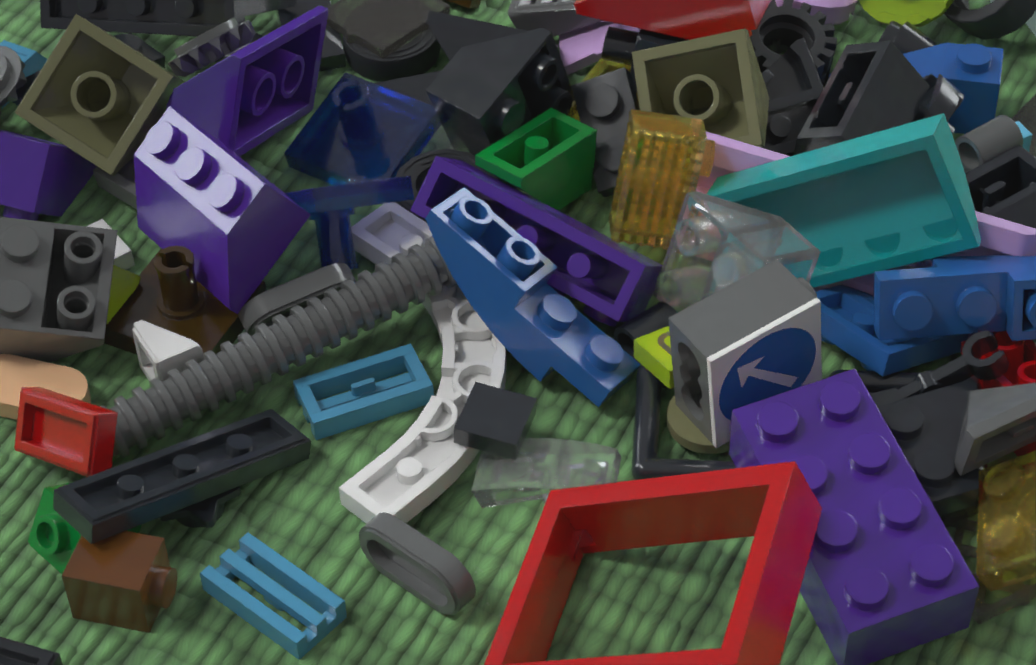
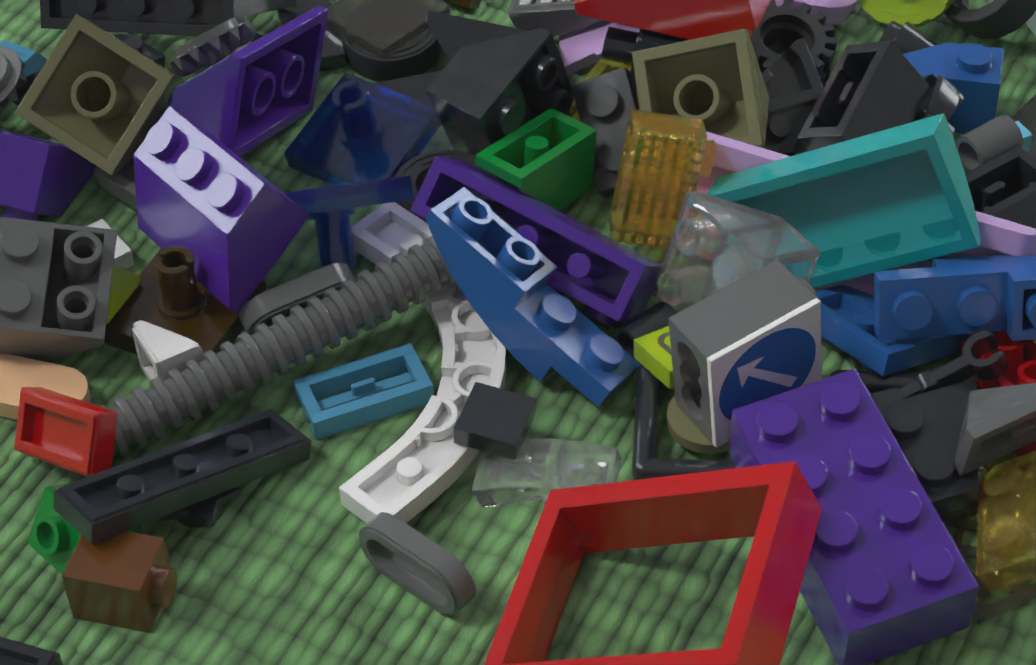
(253, 551): dark azure tile -> none

